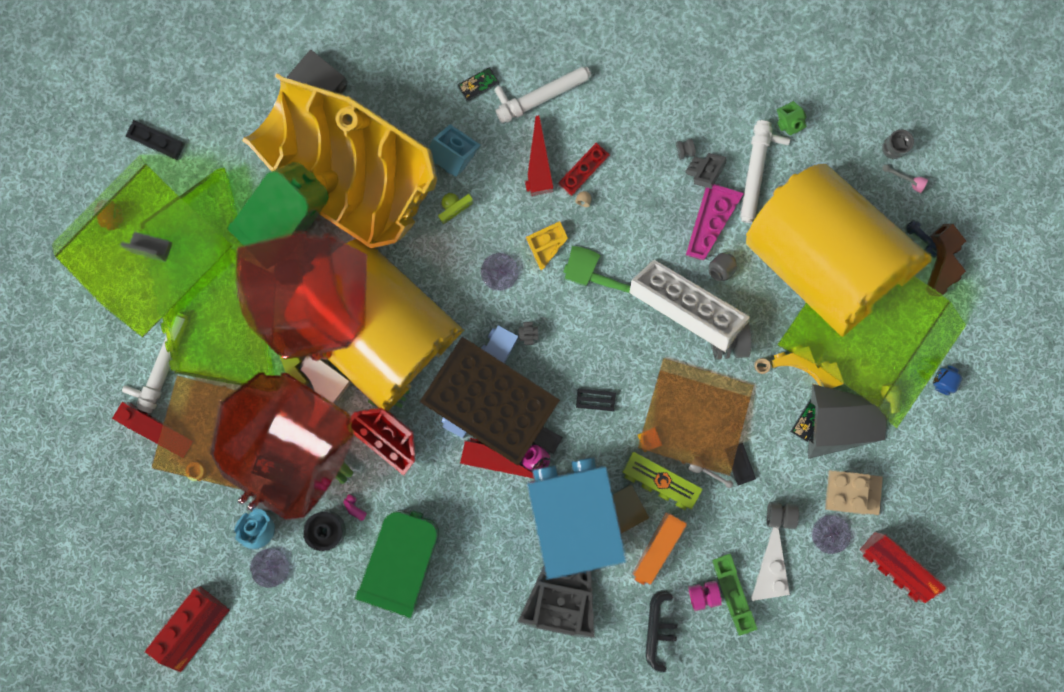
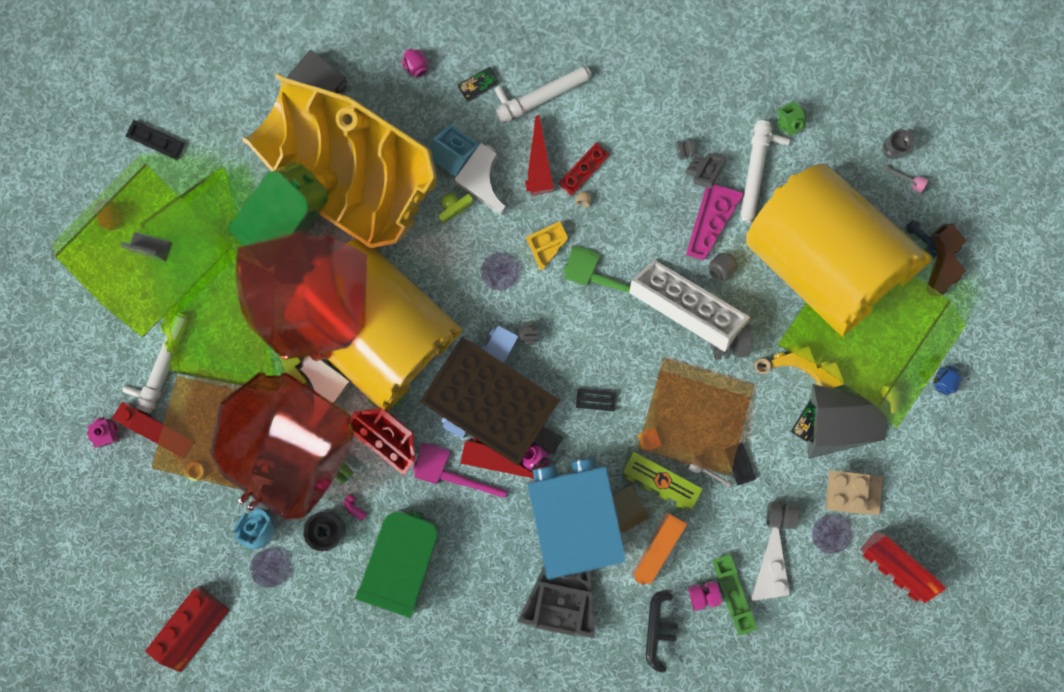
(102, 432): none -> dark pink brick
(415, 62): none -> dark pink head
(431, 465): none -> dark pink piece
(476, 177): none -> white arch

